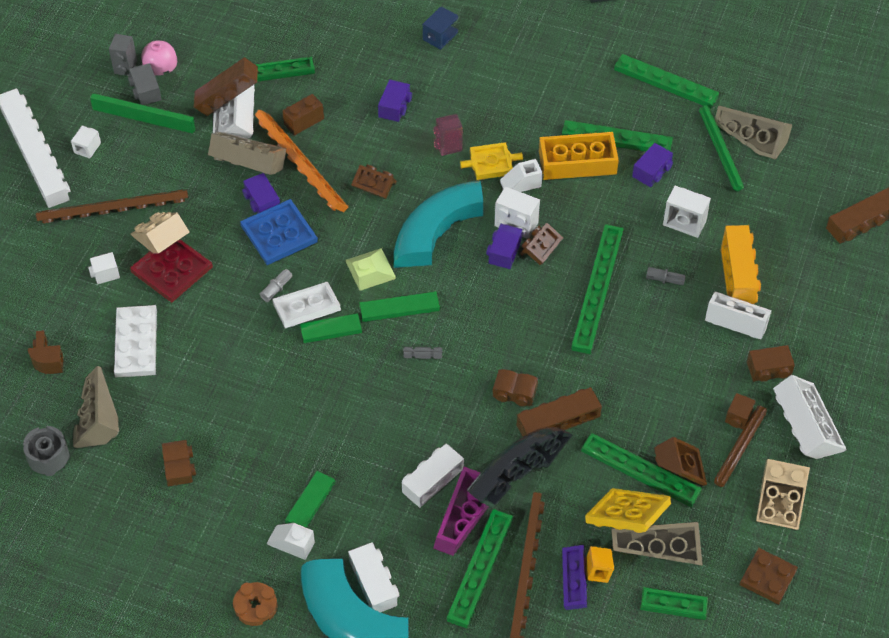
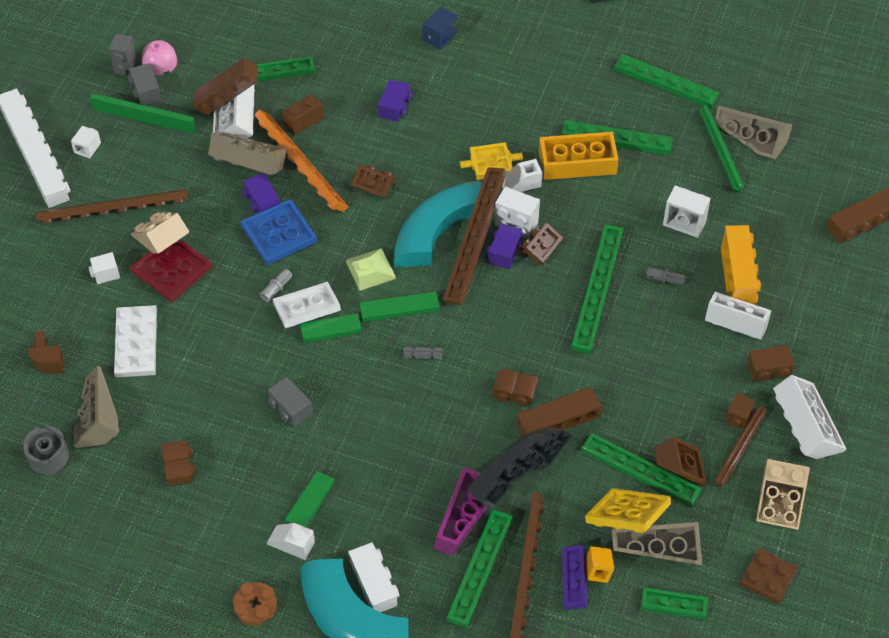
(290, 402): none -> dark grey brick
(432, 475): white brick -> none
(448, 134): clear pink brick -> none
(474, 236): none -> reddish brown plate
(653, 165): dark purple brick -> none

